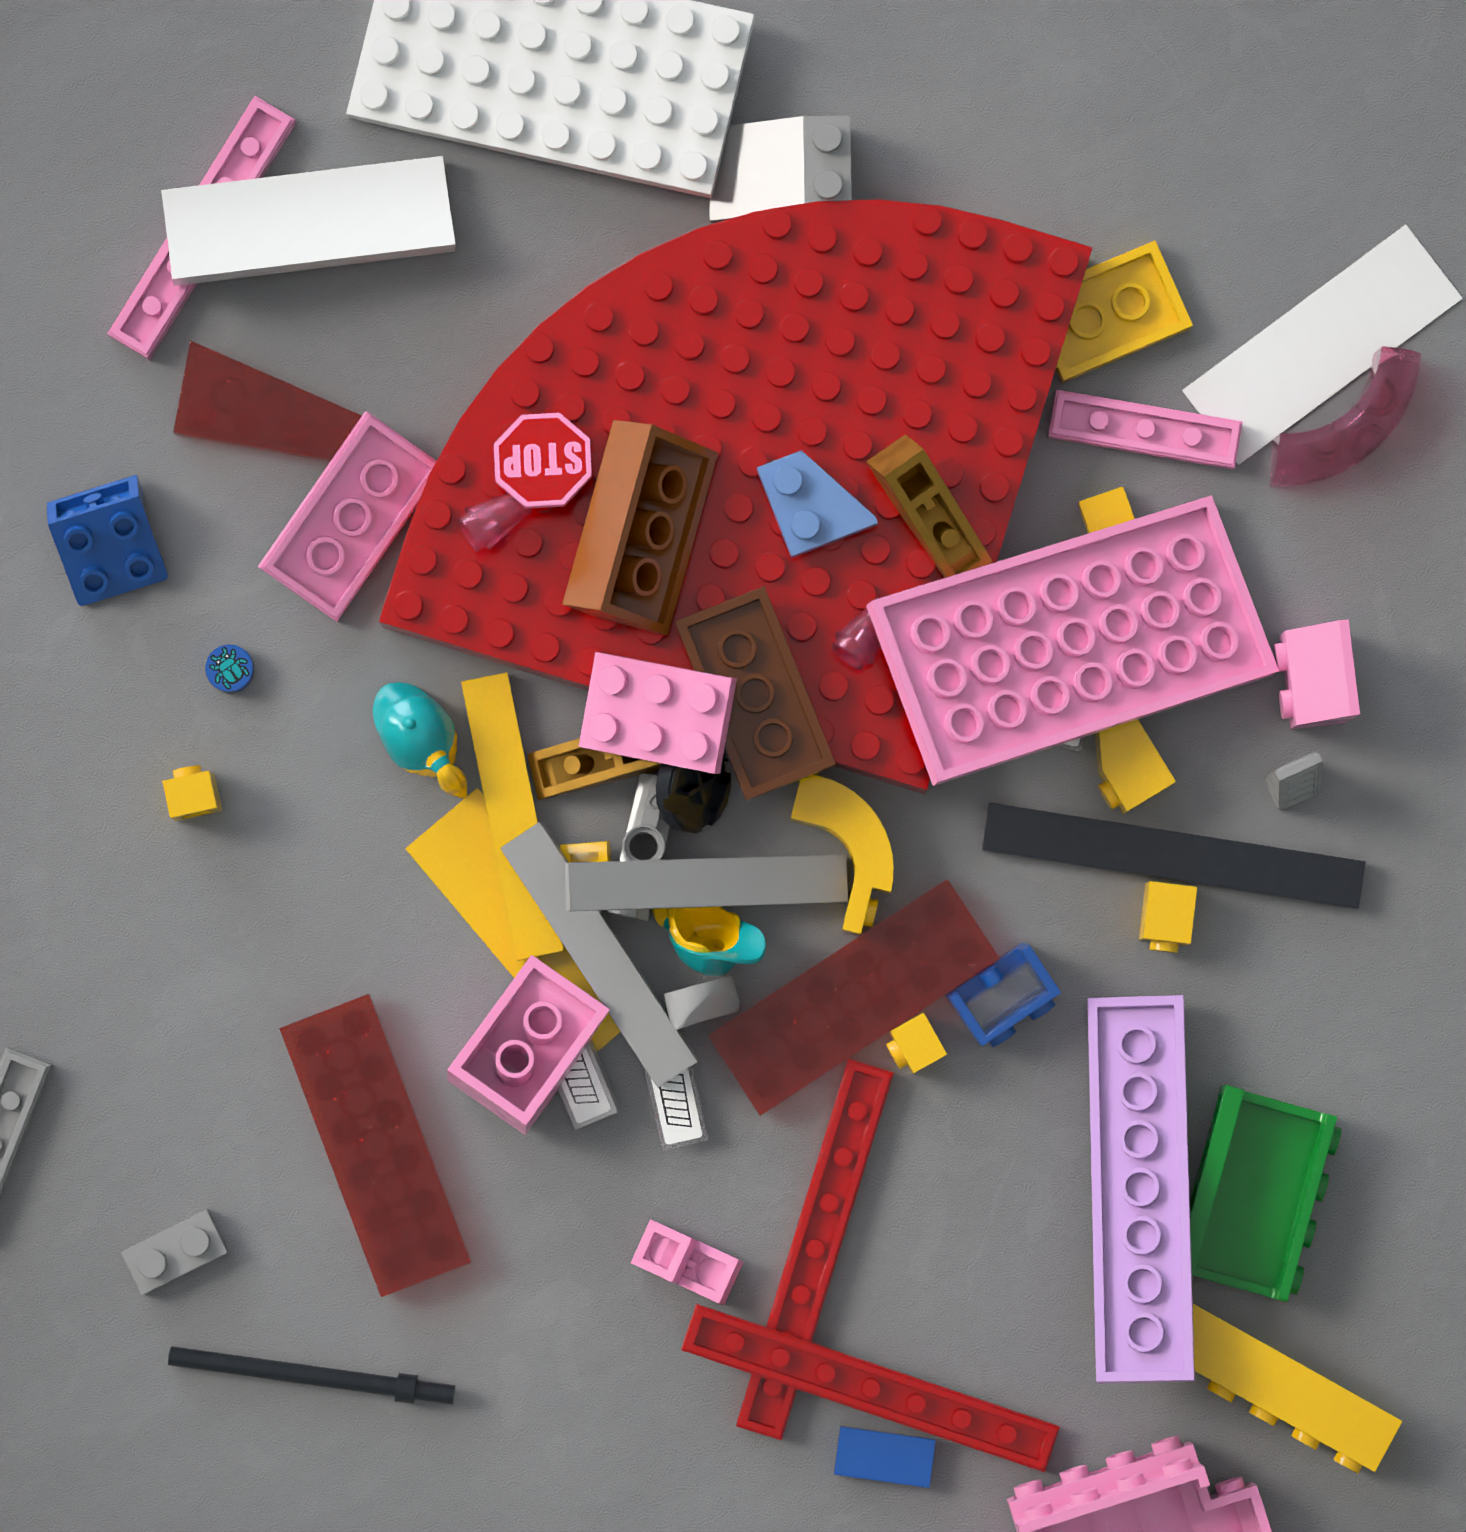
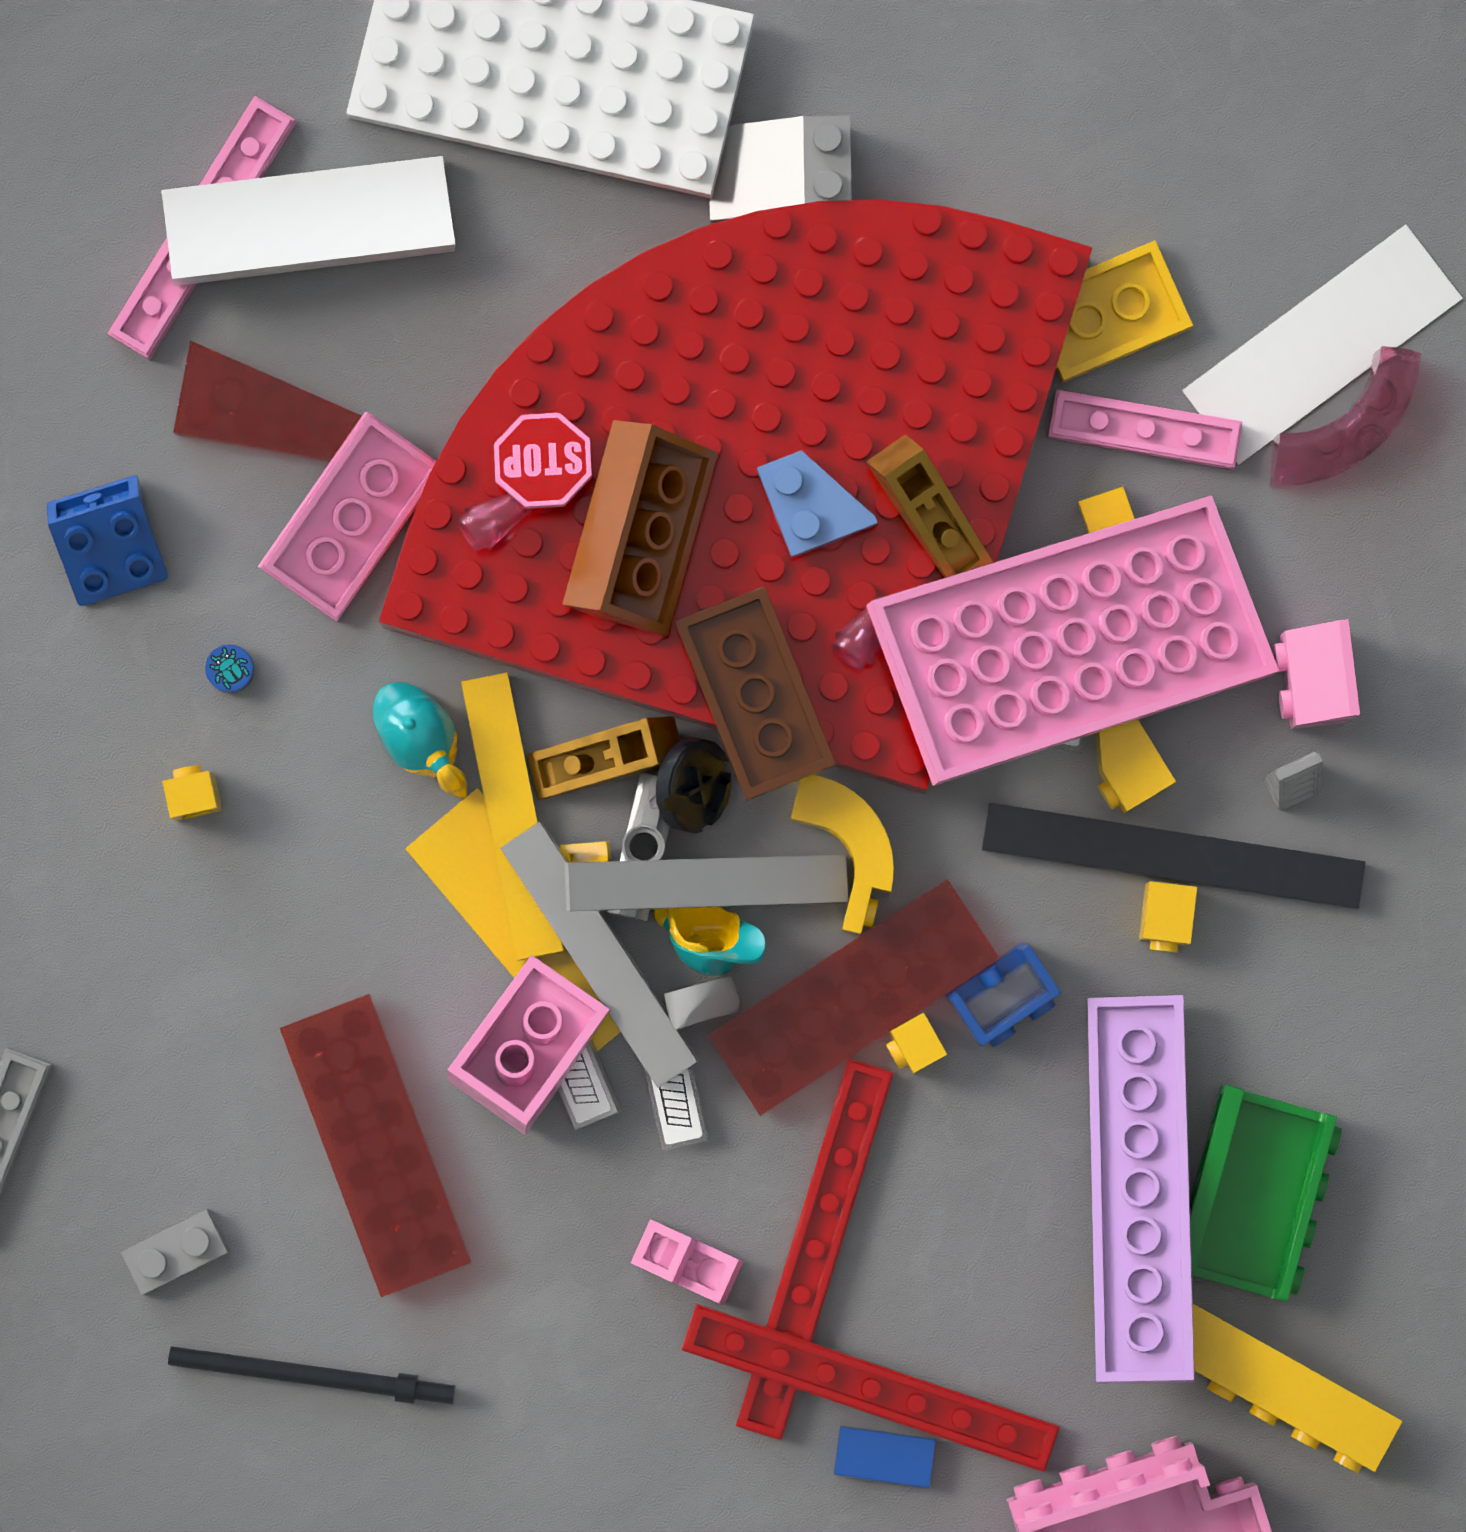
(657, 712): bright pink plate -> none

